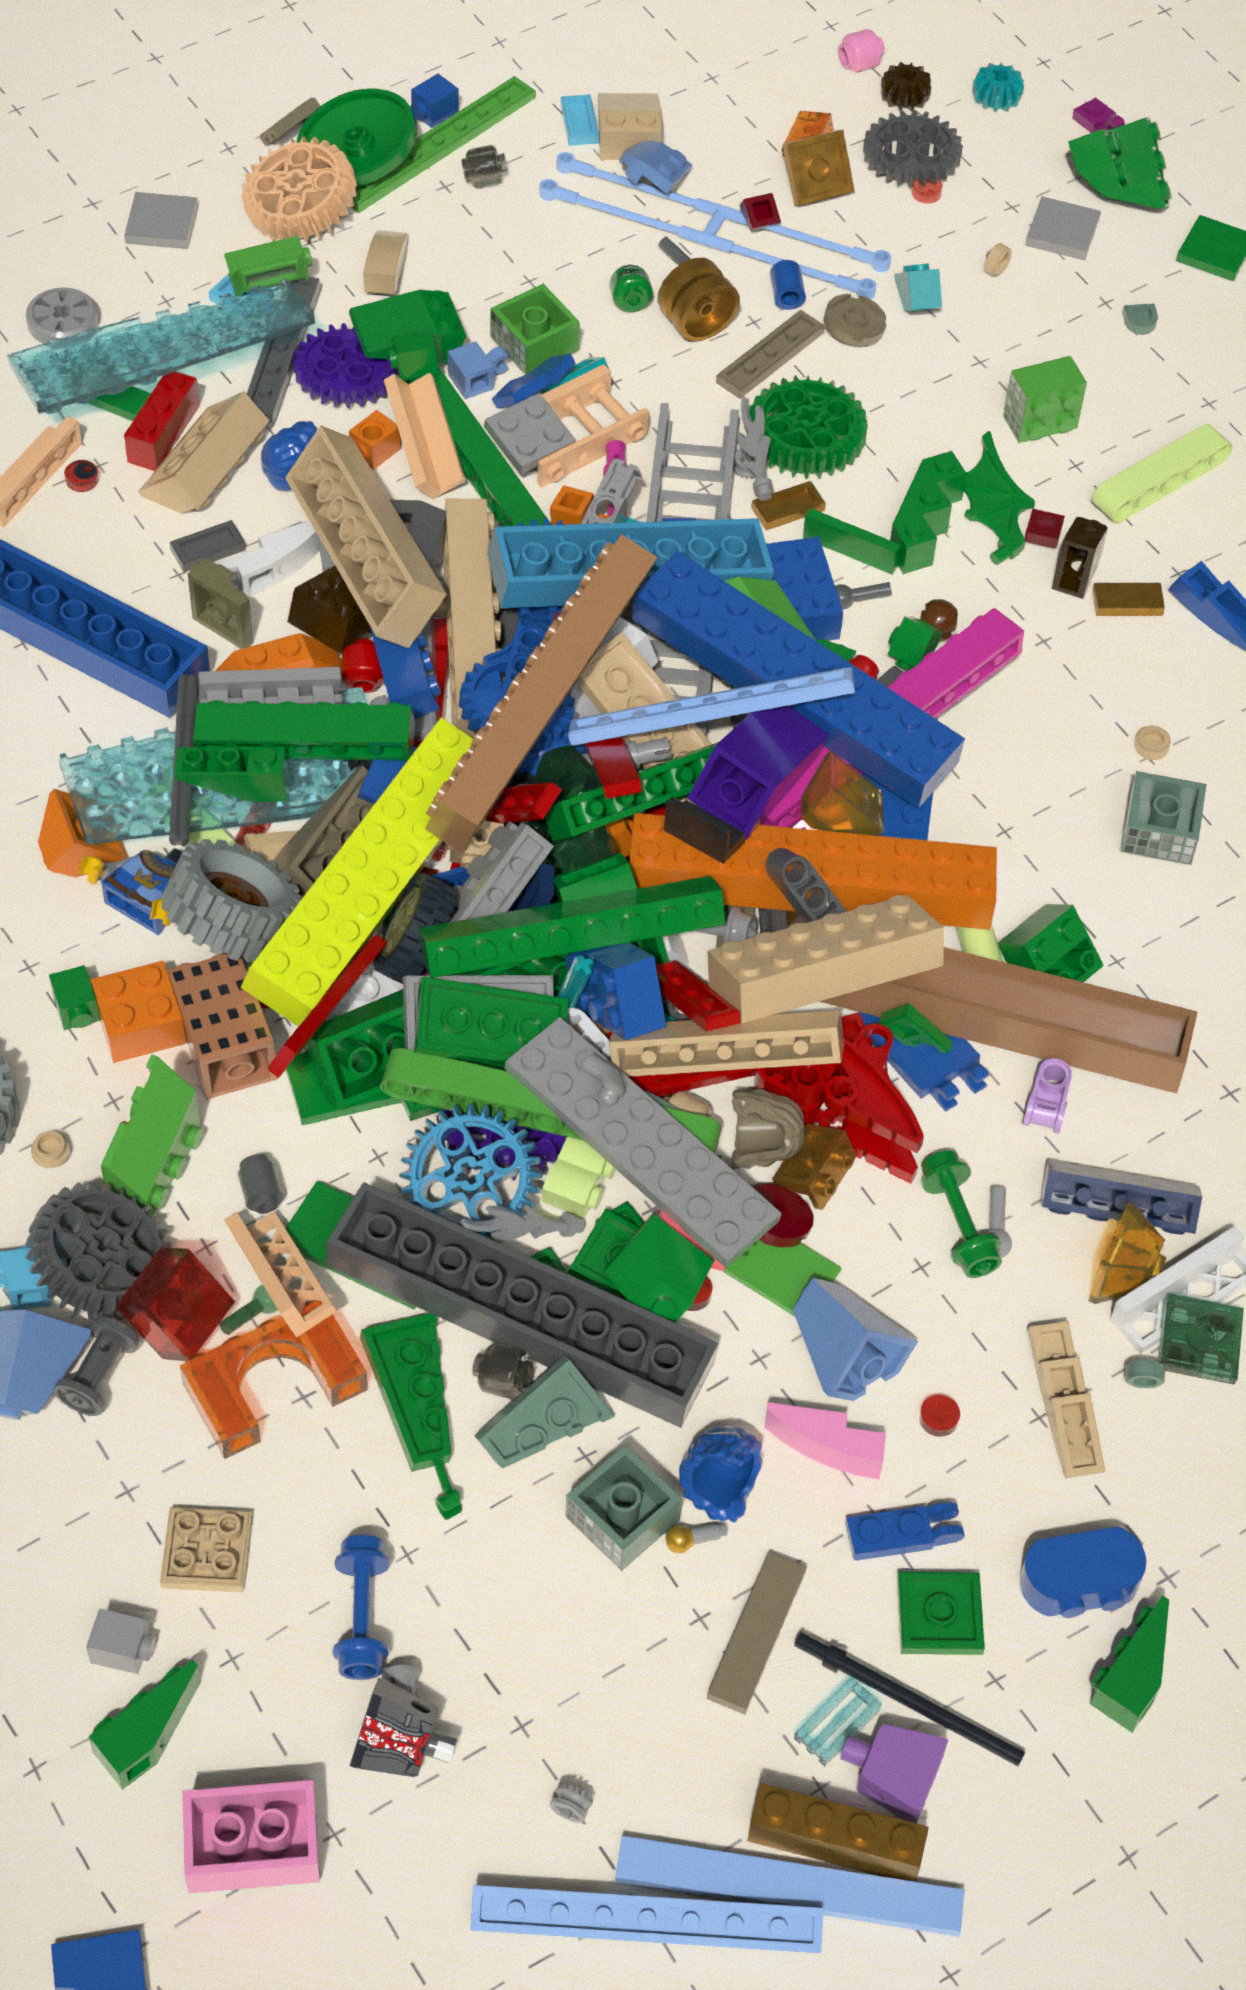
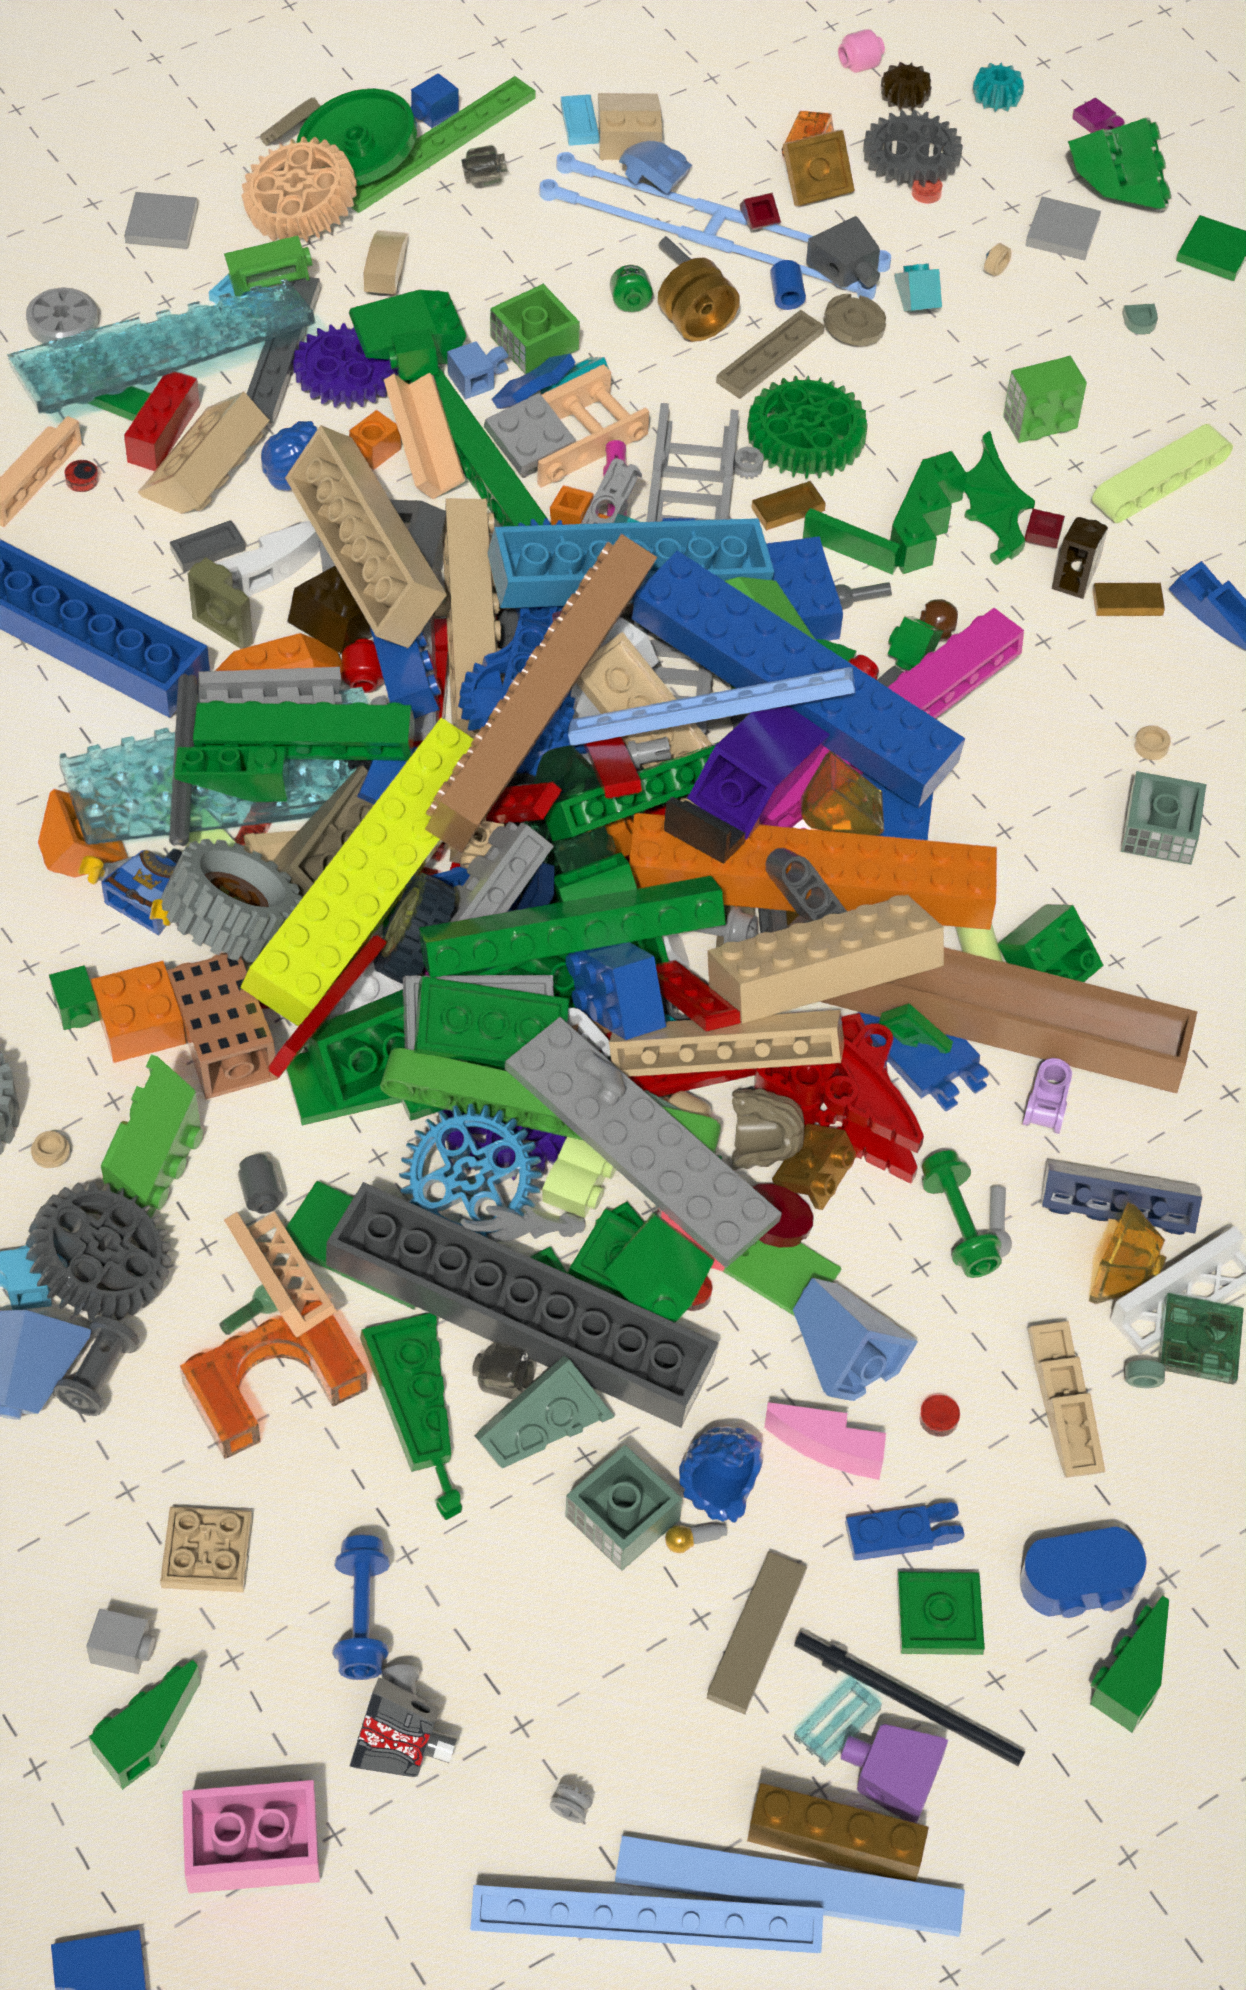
(175, 1304): clear red brick -> none
(576, 980): teal axle -> none
(756, 446): light grey piece -> none
(845, 254): none -> dark grey torso

